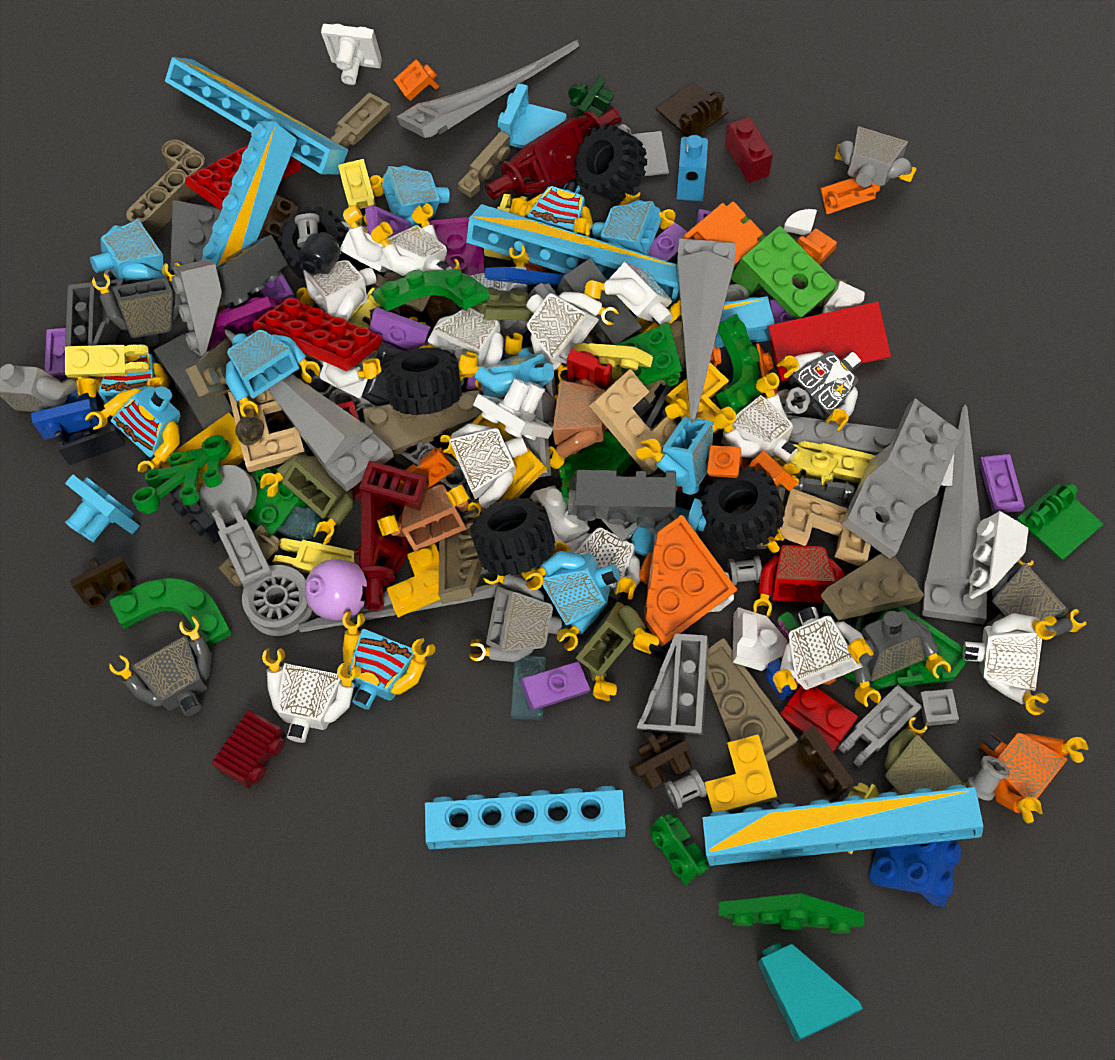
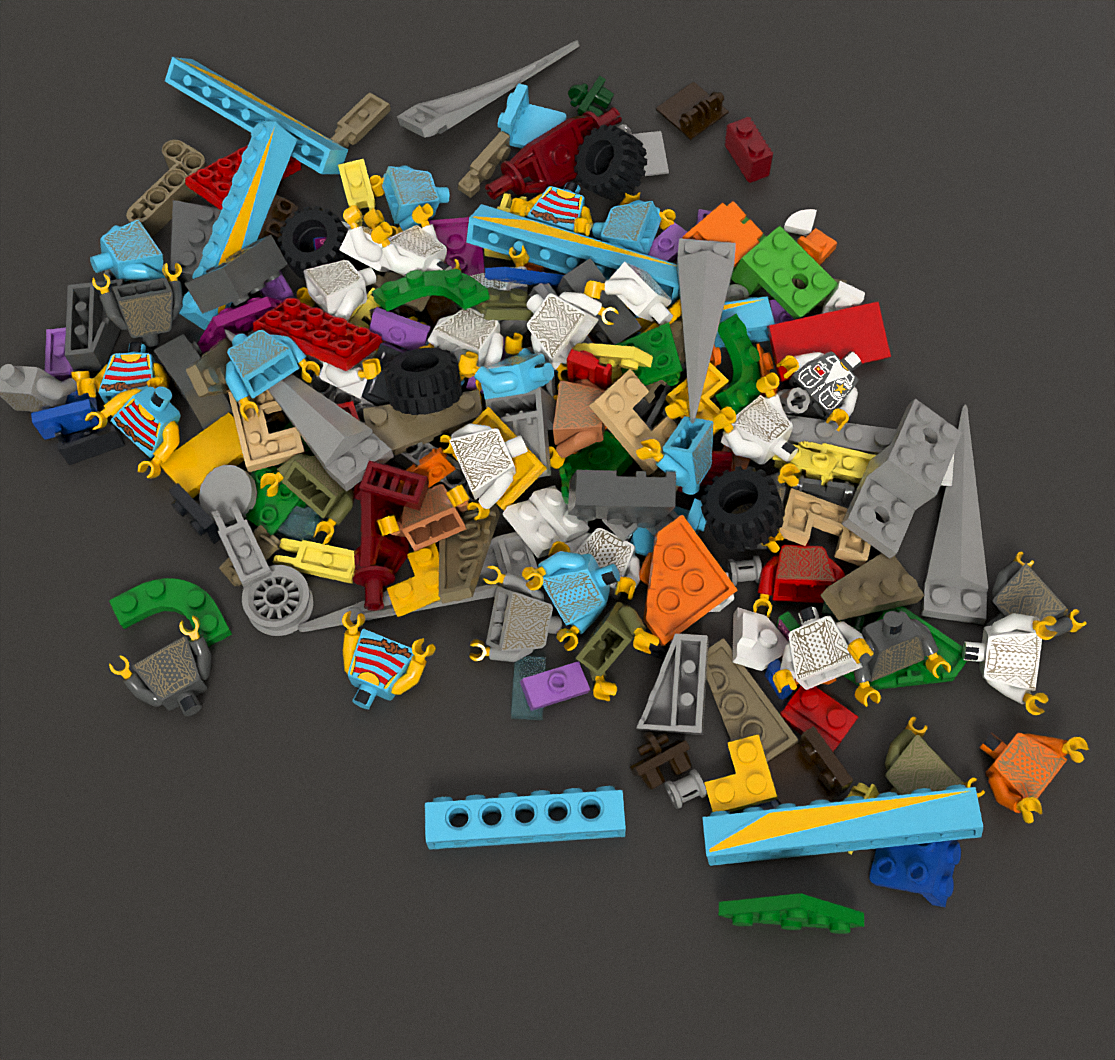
(97, 510): medium azure plate -> none
(101, 579): dark brown hips -> none
(103, 360): light yellow hinge -> none
(200, 299): light grey slope -> none
(212, 452): green plant -> none
(249, 430): clear smoke plate -> none
(249, 749): dark red brick -> none
(306, 221): light grey bush -> none
(308, 695): white torso -> none
(319, 253): black head -> none
(335, 589): lavender cylinder -> none
(351, 49): white plate -> none
(376, 216): medium lavender plate -> none
(415, 79): orange bracket -> none
(512, 536): black tyre -> none
(516, 410): white plate -> none
(669, 836): green hinge -> none
(692, 159): dark azure torso -> none
(724, 461): orange bracket -> none
(773, 469): orange bracket -> none
(804, 991): teal slope -> none
(846, 194): orange hinge -> none
(875, 158): light grey torso -> none
(882, 723): light grey hinge -> none
(938, 707): light grey plate -> none
(988, 777): light grey bush -> none
(998, 547): white slope -> none
(1001, 483): medium lavender plate -> none
(1060, 520): green hinge -> none

